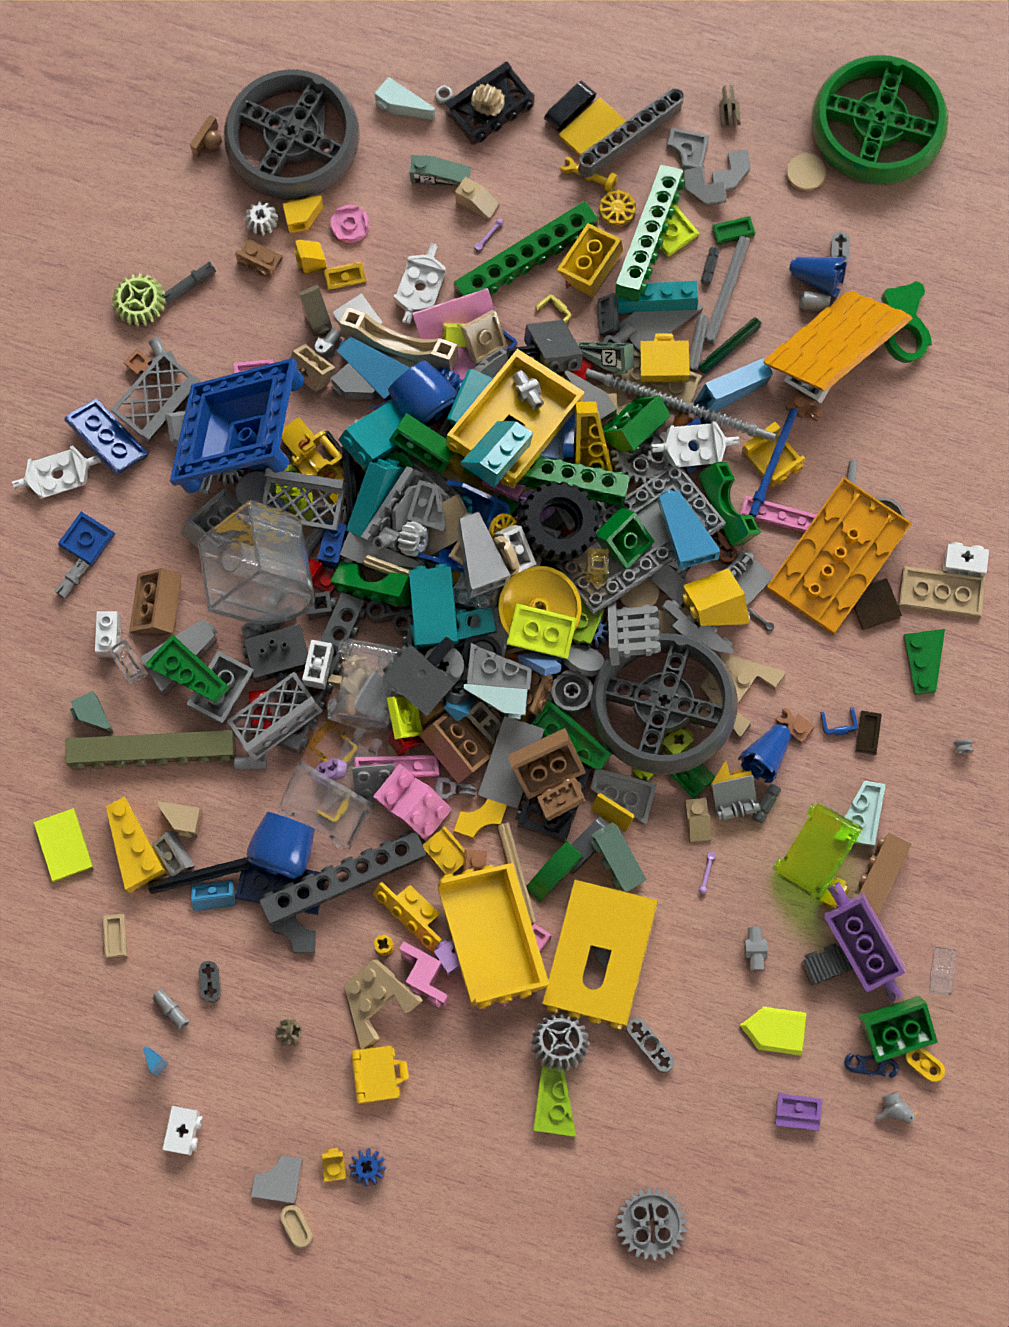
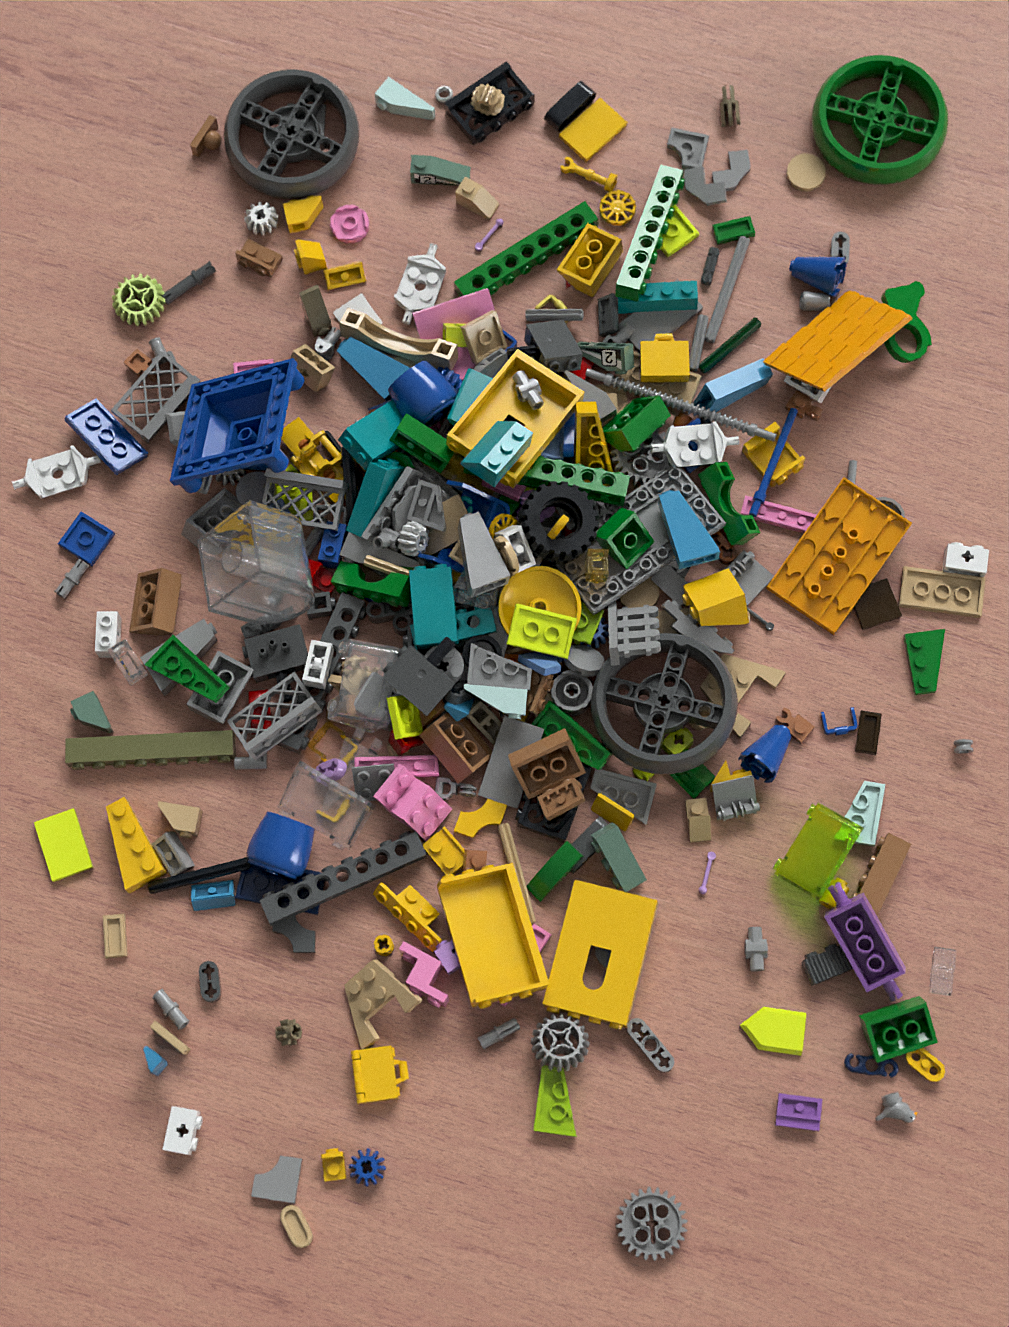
(170, 1038): none -> tan tile
(352, 385): light grey slope -> none
(499, 1033): none -> light grey axle
(554, 314): none -> light grey axle
(558, 527): none -> yellow tile
(627, 140): dark grey beam -> none
(766, 803): dark grey axle -> none

